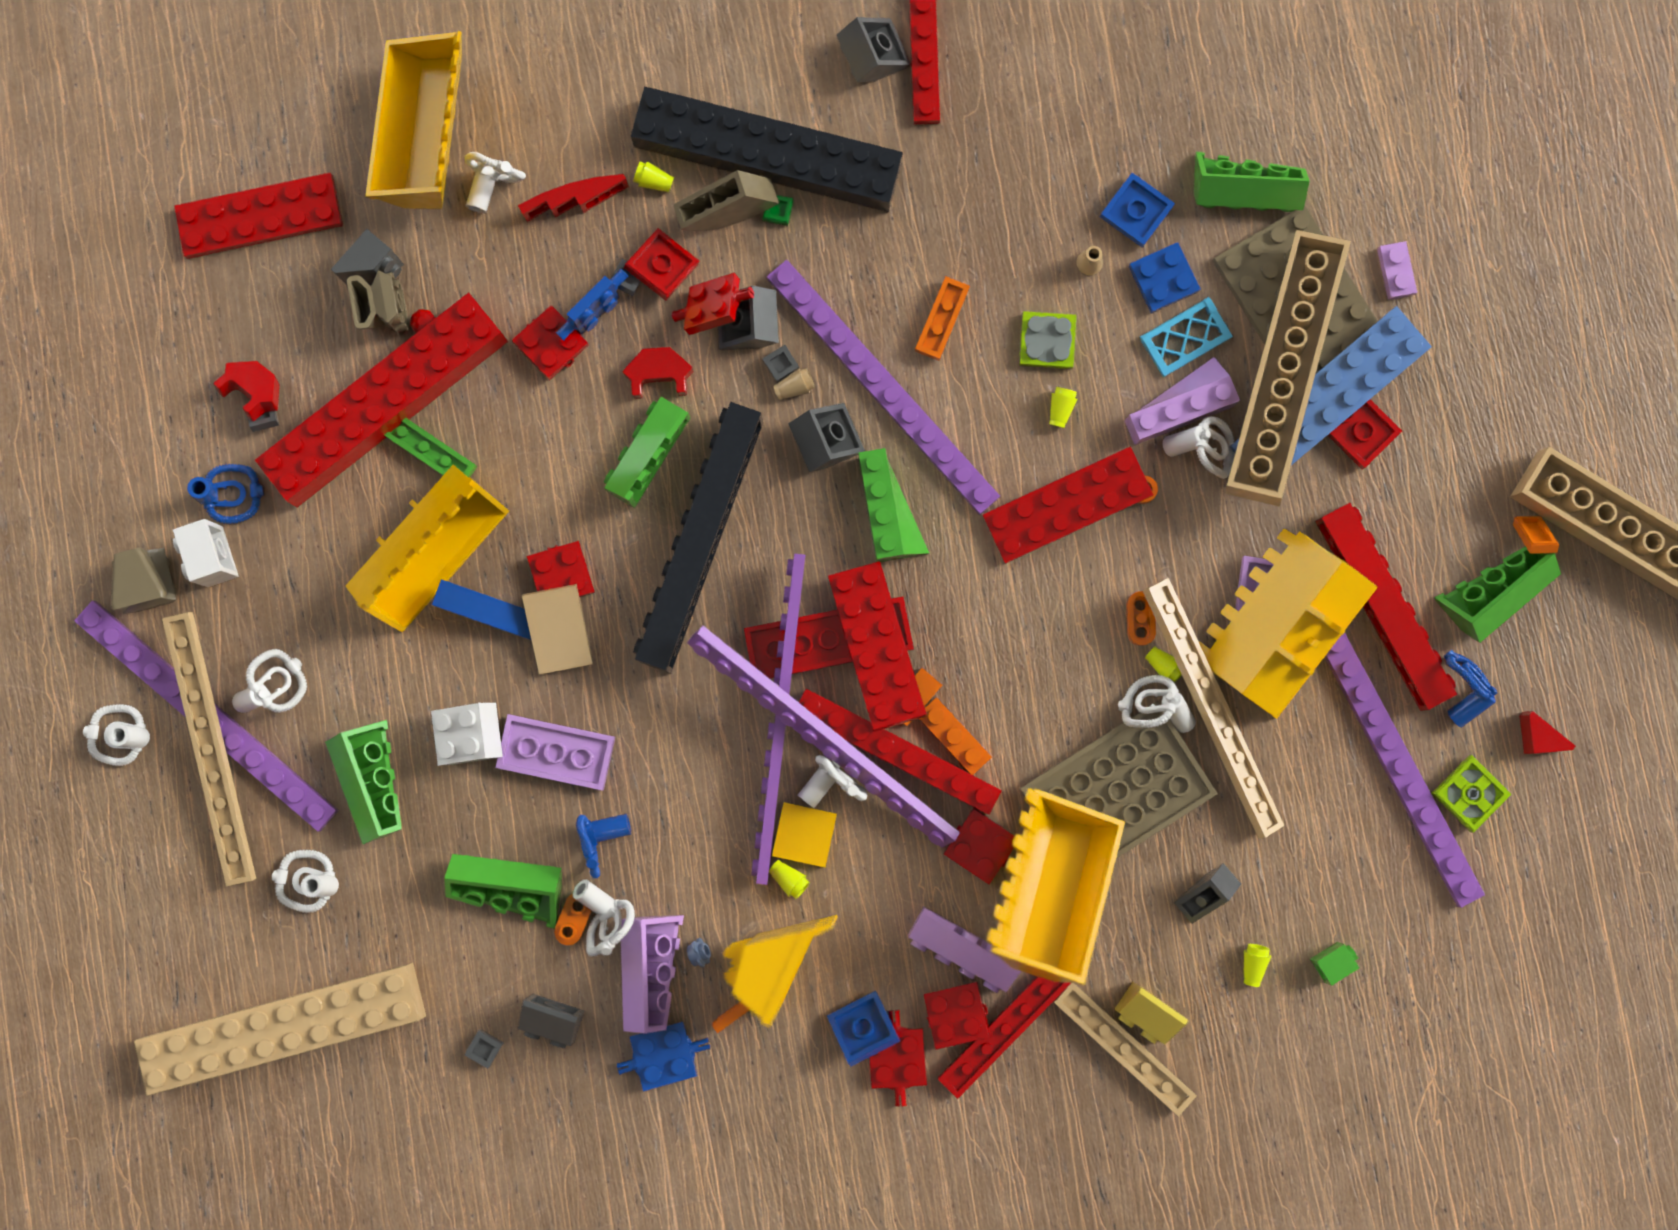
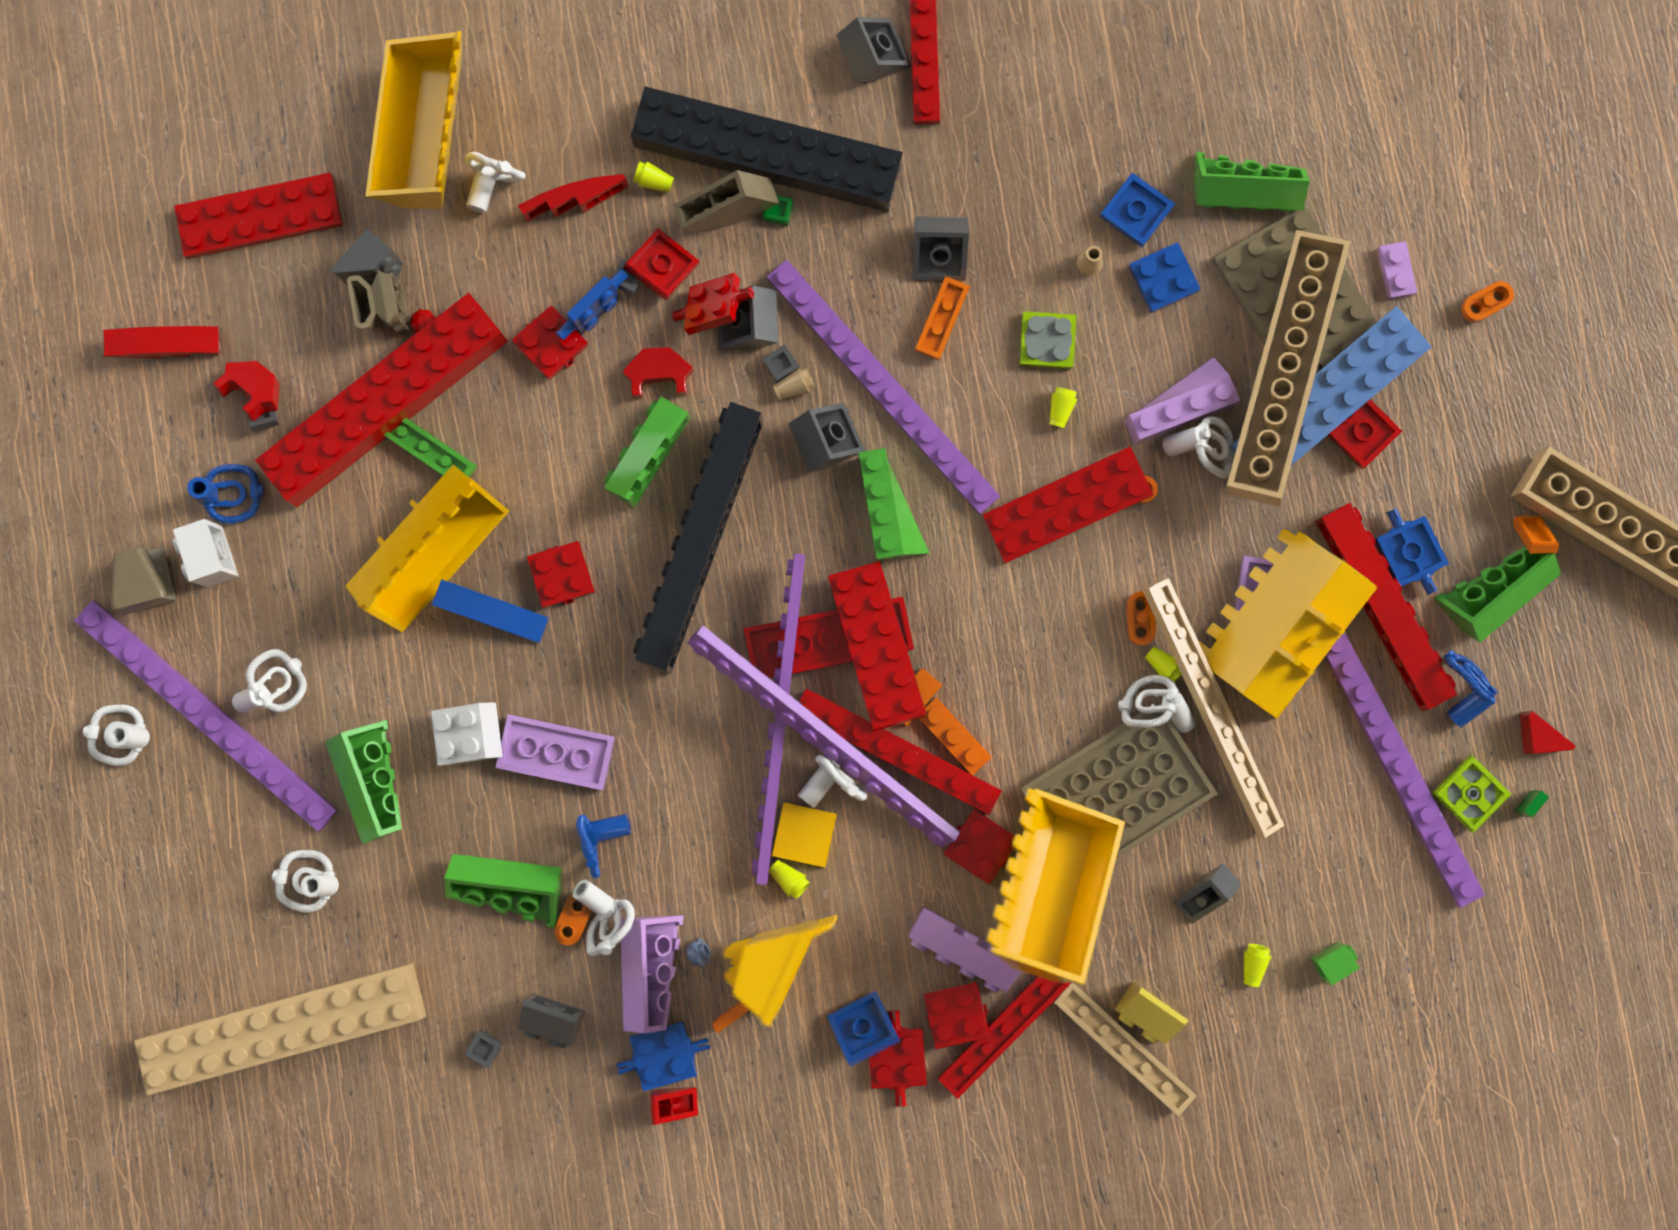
(161, 341): none -> red slope
(209, 748): tan plate -> none
(557, 629): tan tile -> none
(673, 1104): none -> red slope
(940, 248): none -> dark grey slope
(1186, 358): medium azure window -> none
(1412, 551): none -> blue plate
(1486, 303): none -> orange plate
(1531, 803): none -> green tile

